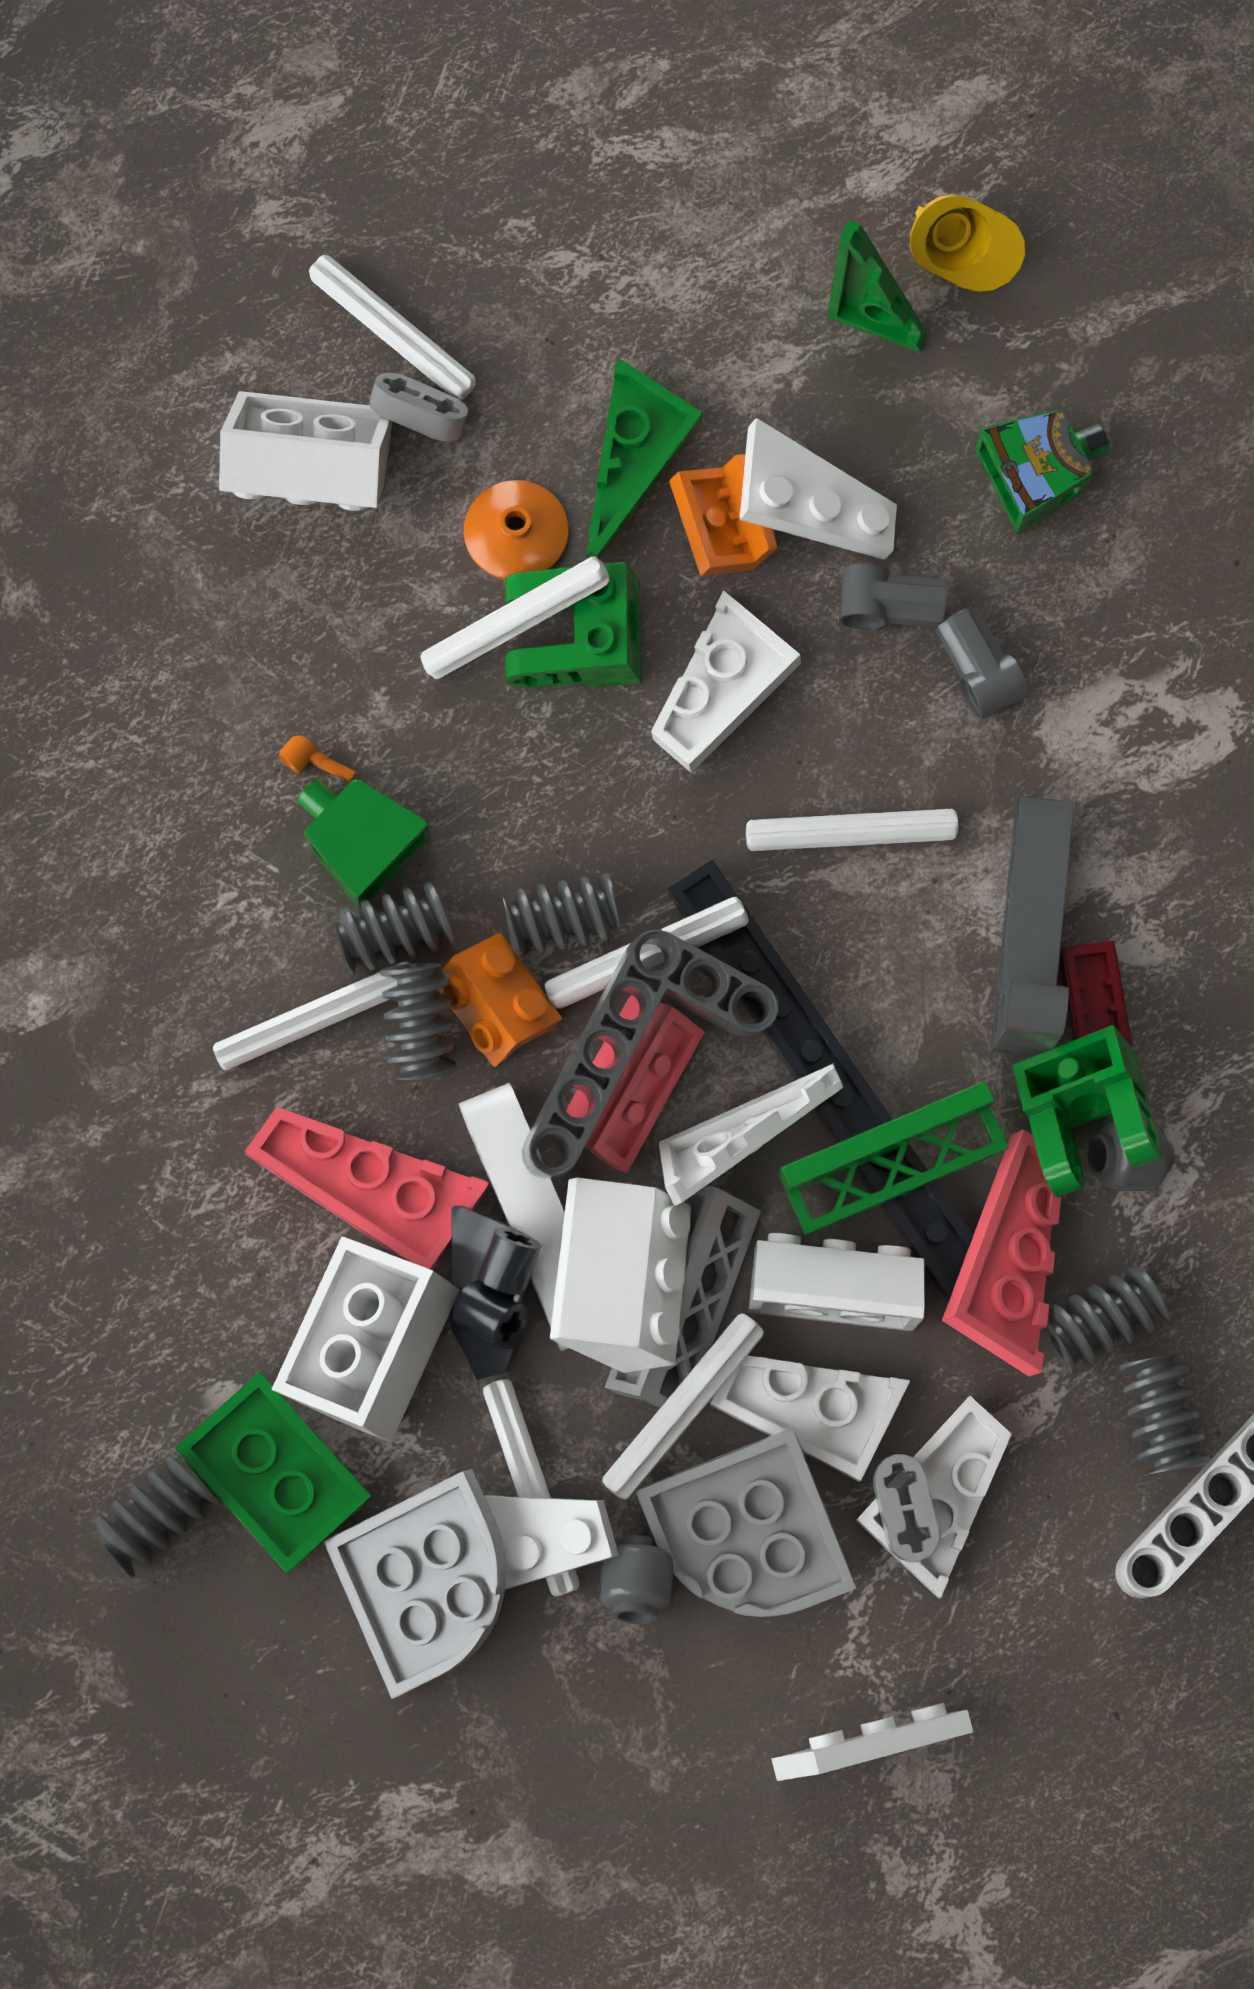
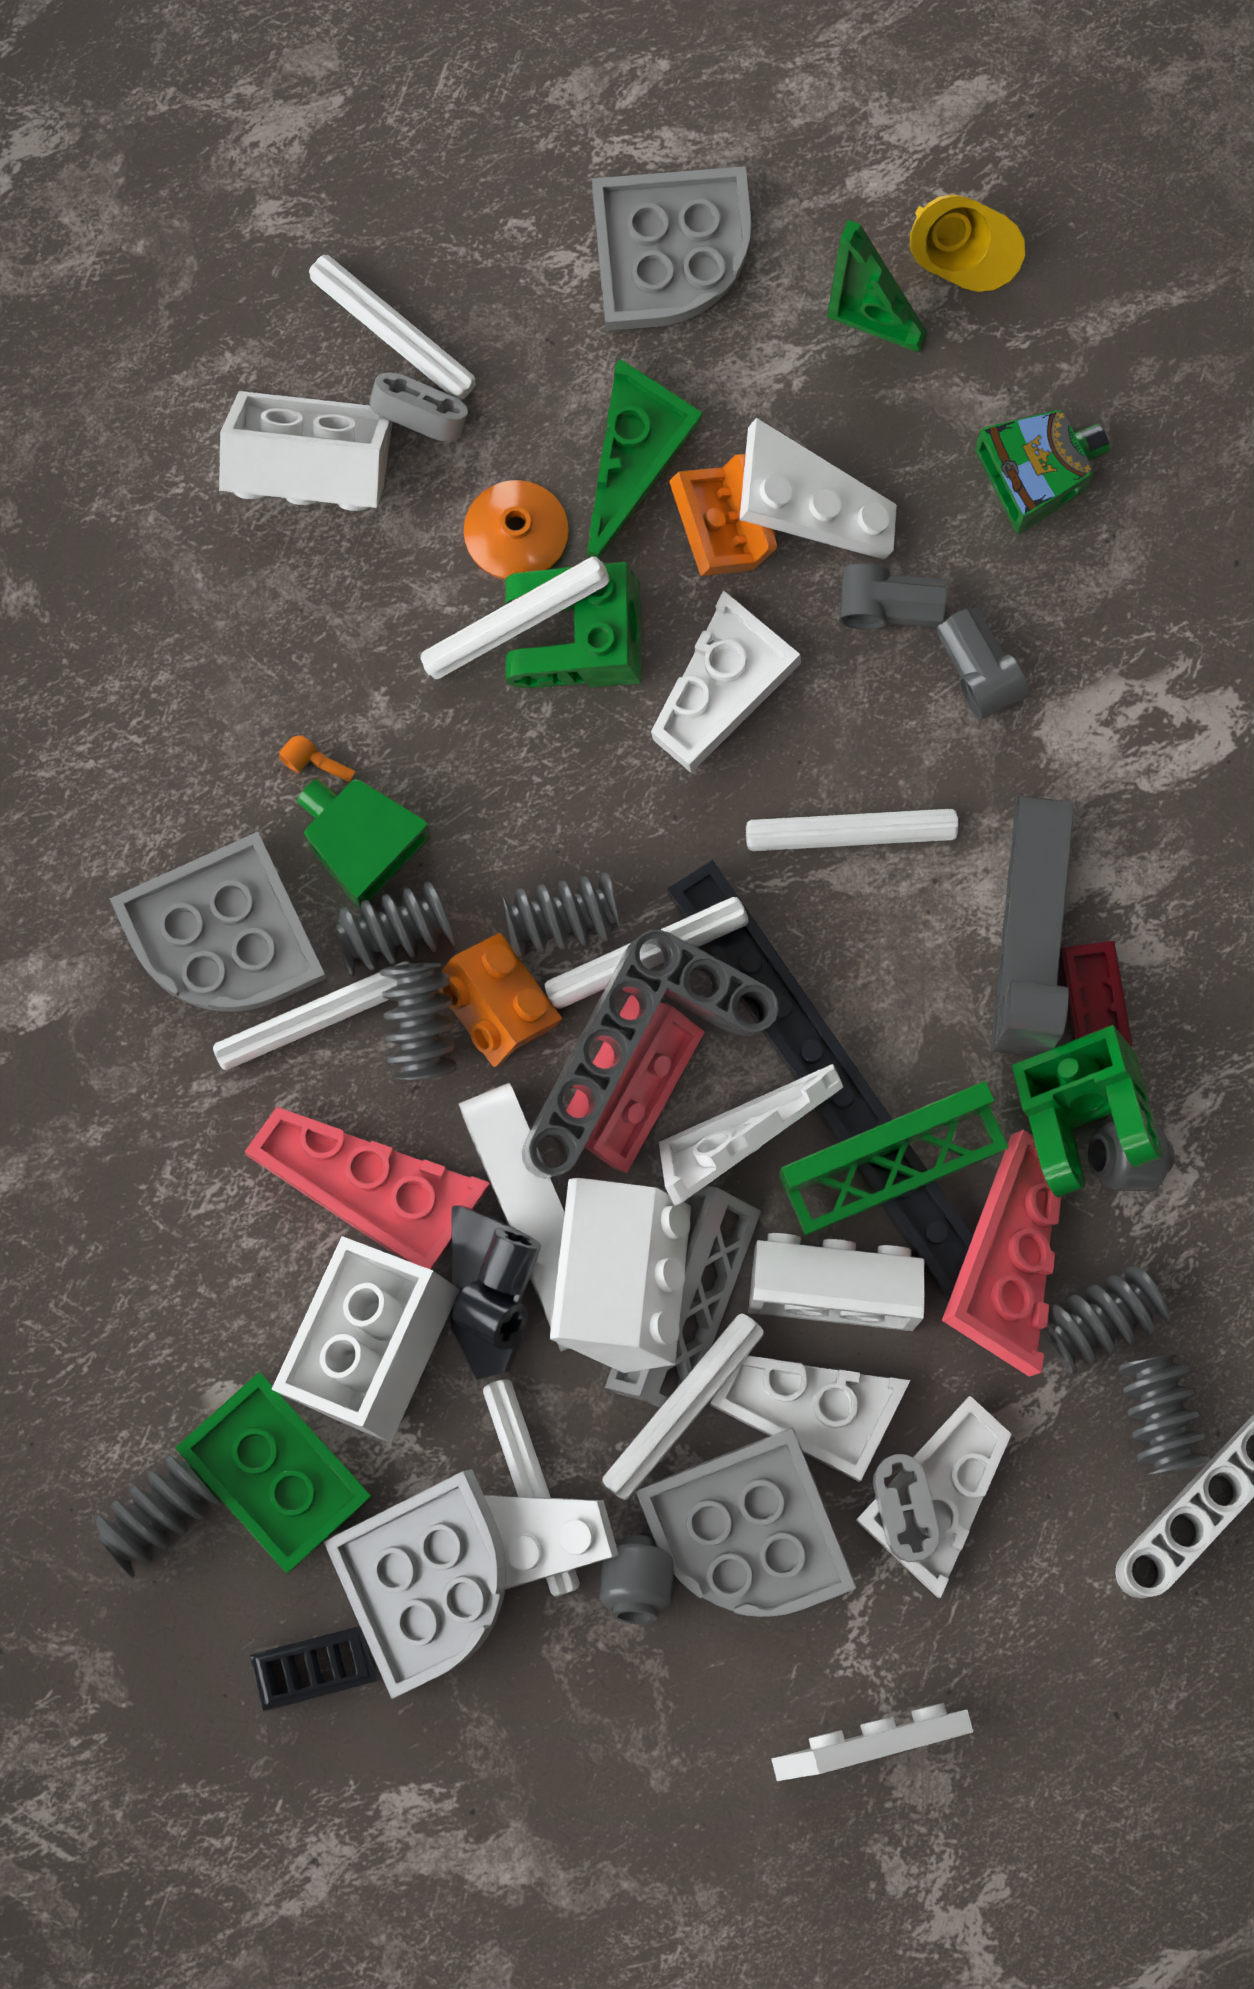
(220, 931): none -> light grey plate
(265, 1677): none -> black slope
(669, 243): none -> light grey plate

